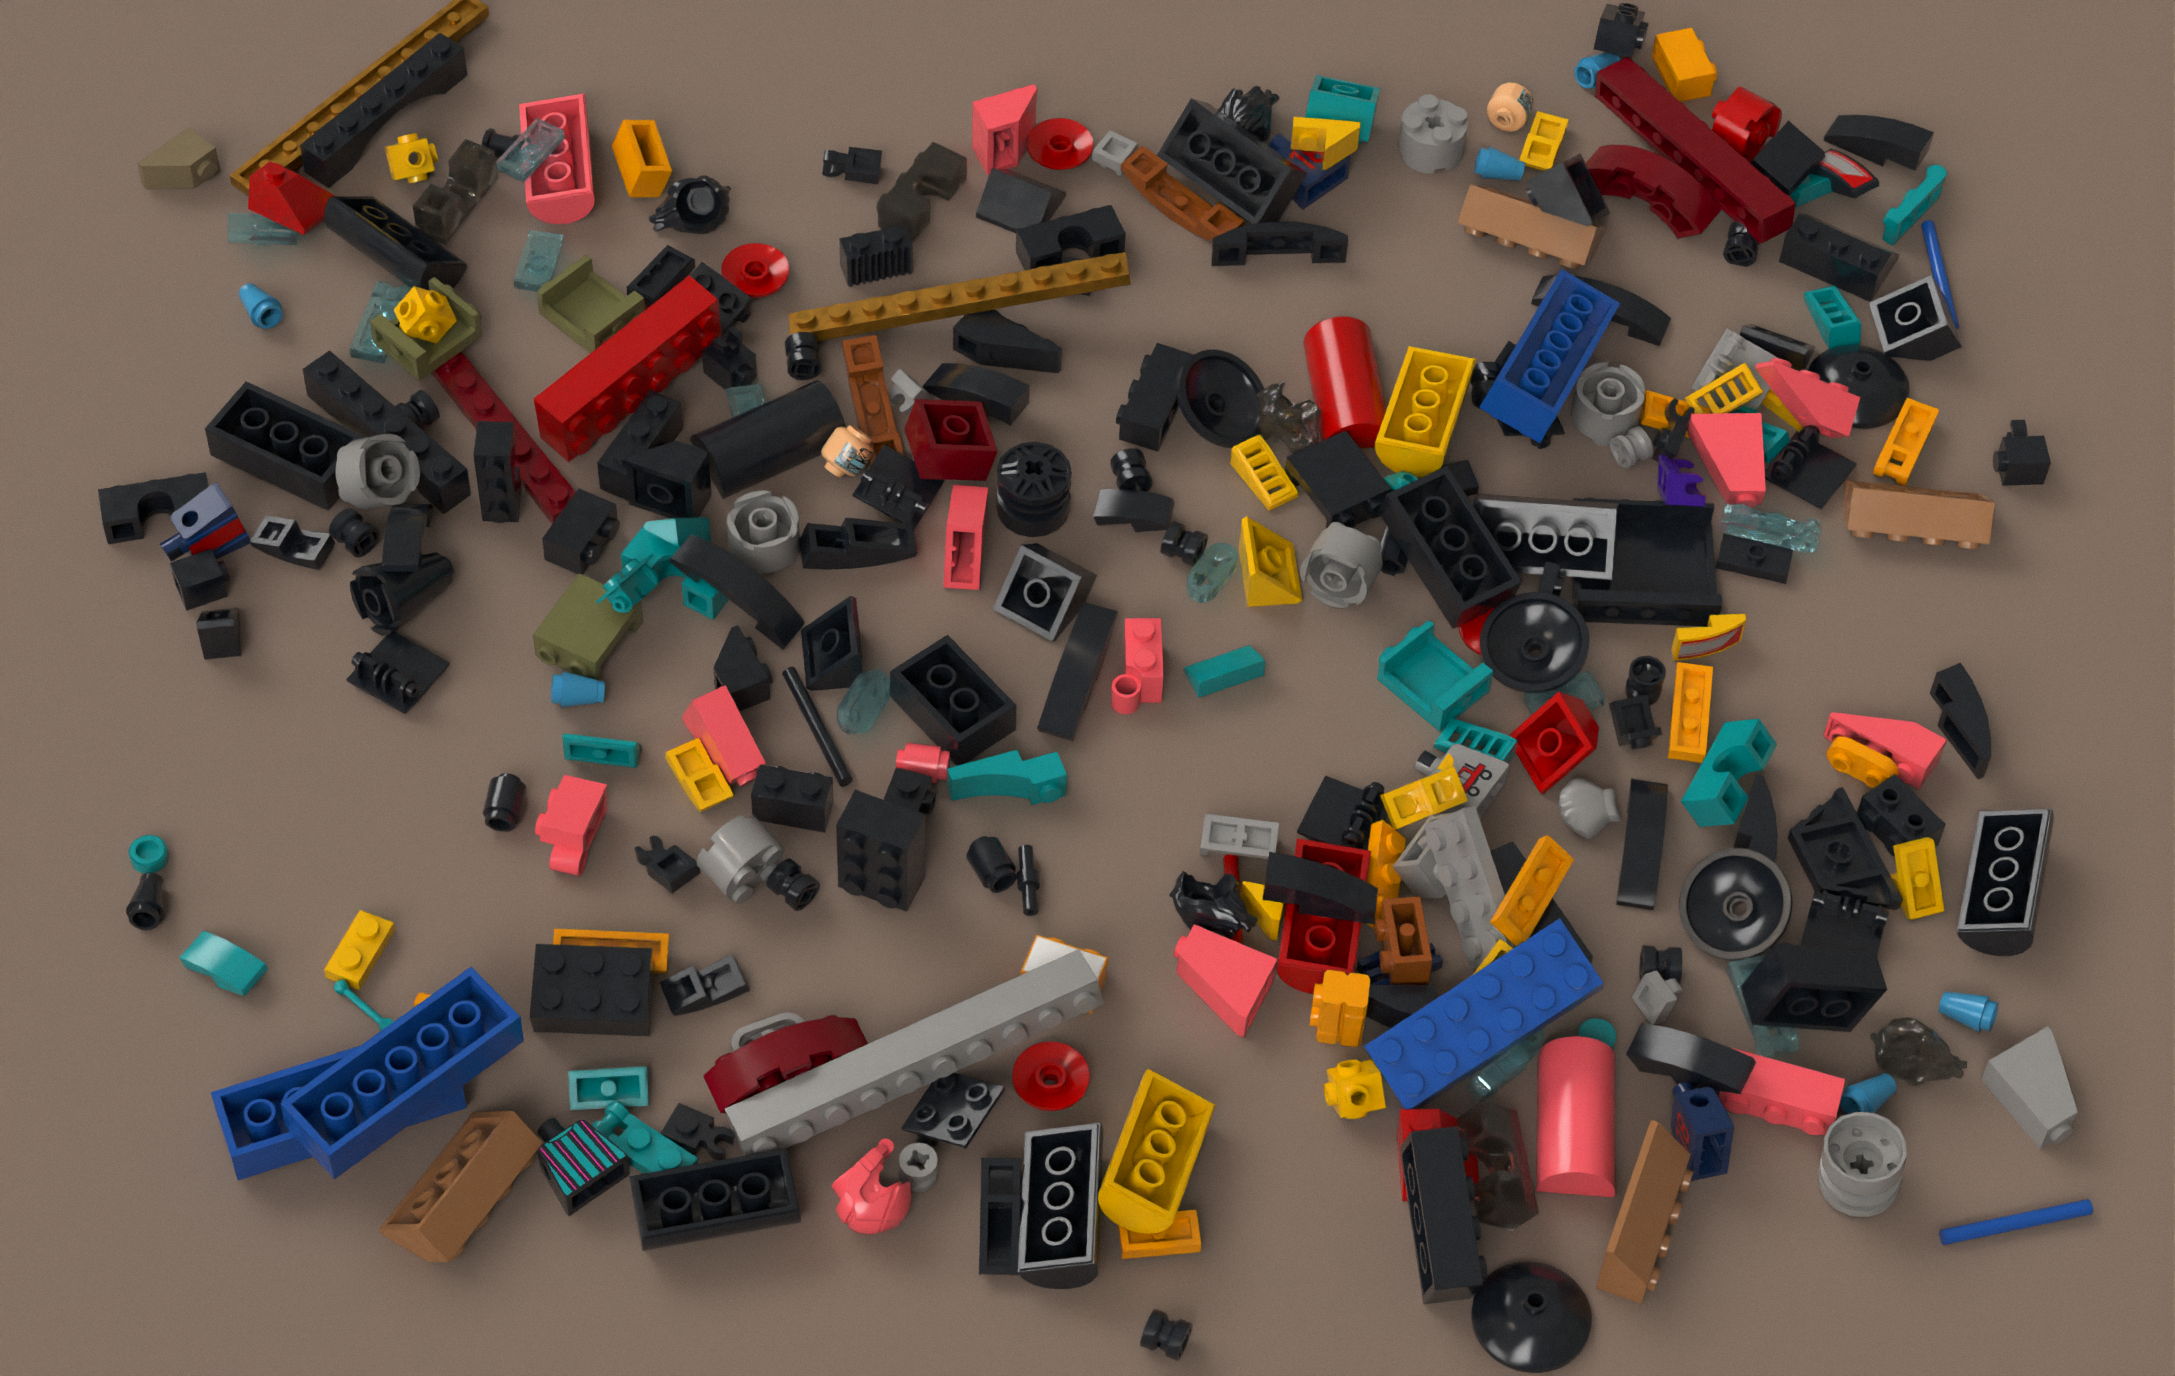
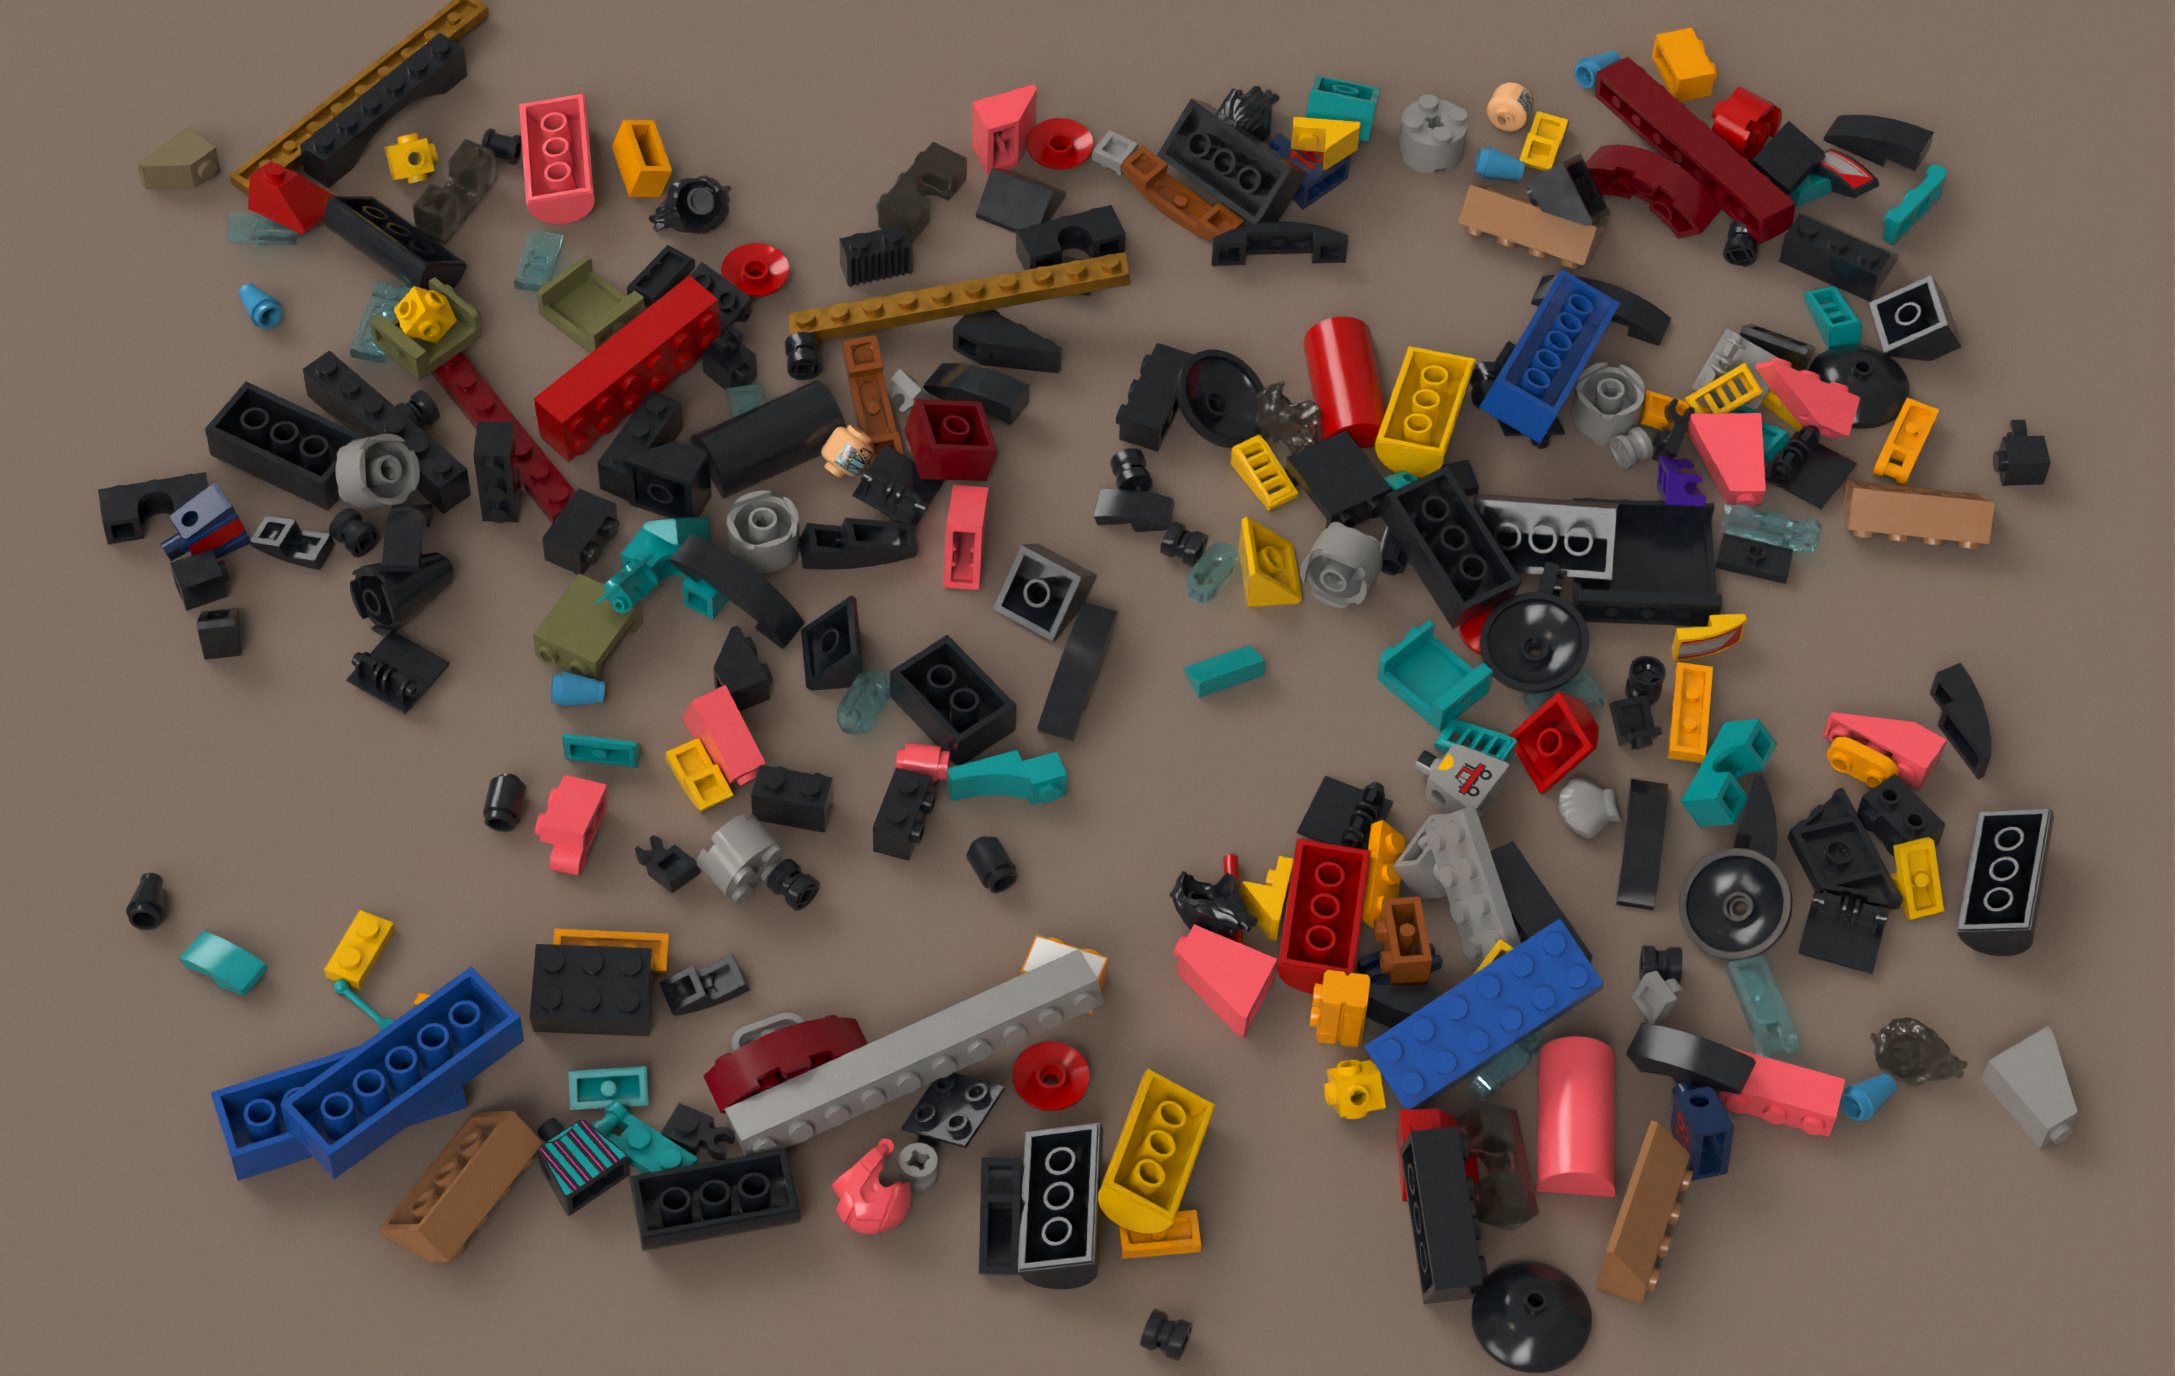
(148, 854): teal tile -> none
(530, 150): clear light blue plate -> none
(817, 726): black bar -> none
(858, 165): black plate -> none
(880, 850): black brick -> none
(1028, 880): black bar -> none
(1033, 489): black wheel -> none
(1142, 666): coral hinge -> none
(1238, 836): light grey hinge -> none
(1319, 889): black slope -> none
(1424, 797): yellow slope -> none
(1532, 890): light orange plate -> none
(1599, 1030): teal tile -> none
(1621, 30): black brick -> none
(1813, 987): black brick -> none
(1862, 1164): light grey wheel -> none
(1937, 264): blue bar -> none
(1970, 1010): dark azure cone -> none
(2015, 1222): blue bar -> none

